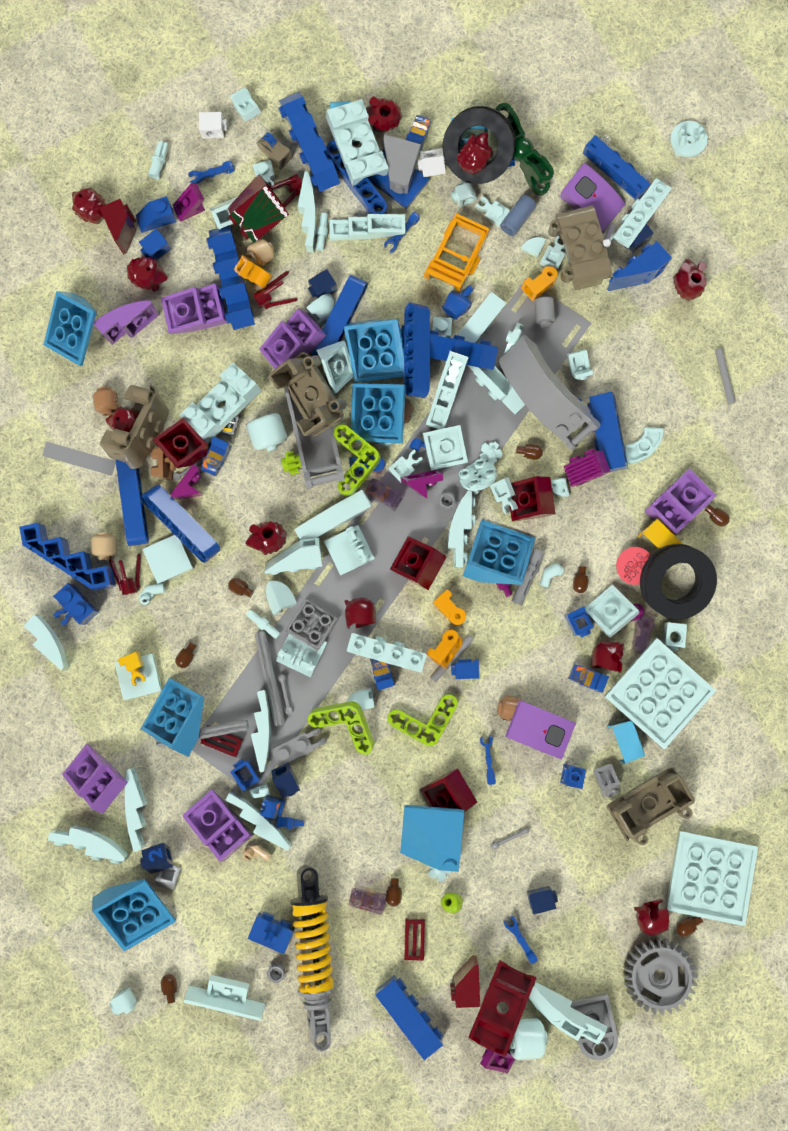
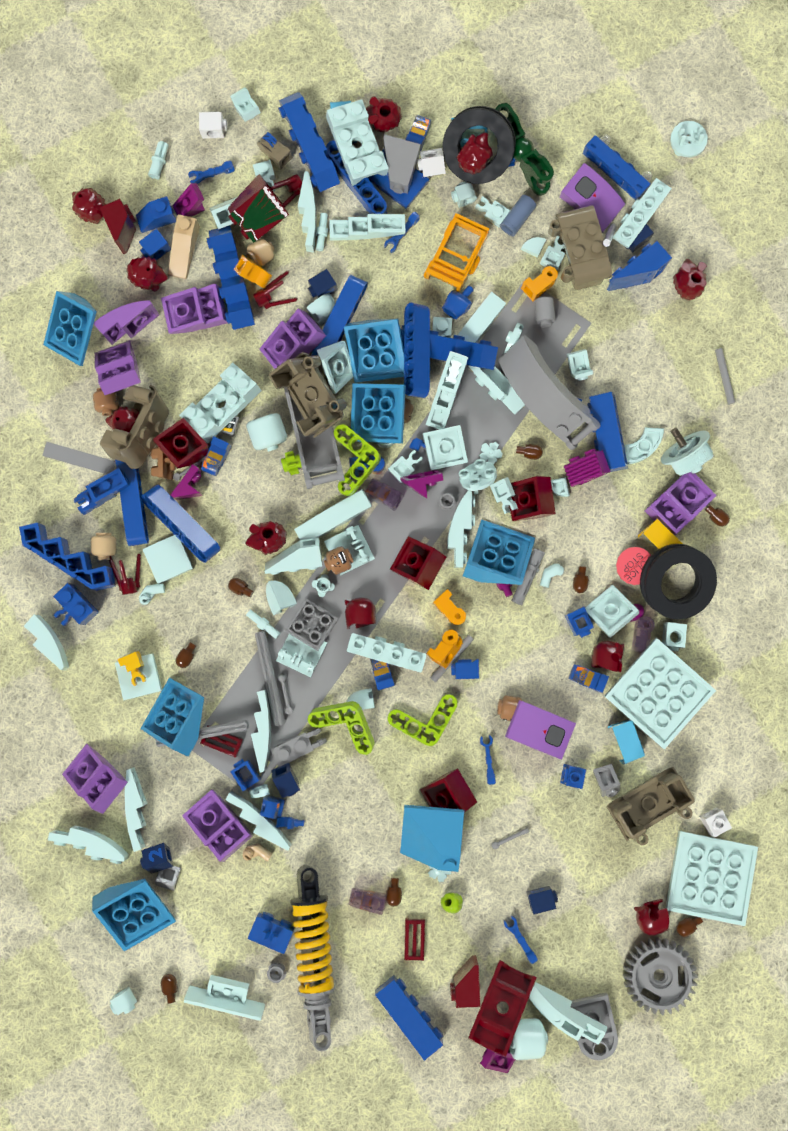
(101, 491): none -> blue plate
(117, 368): none -> medium lavender slope
(183, 246): none -> tan slope
(323, 580): none -> light aqua plate
(338, 560): none -> medium nougat head
(688, 452): none -> light aqua piece
(715, 822): none -> white brick

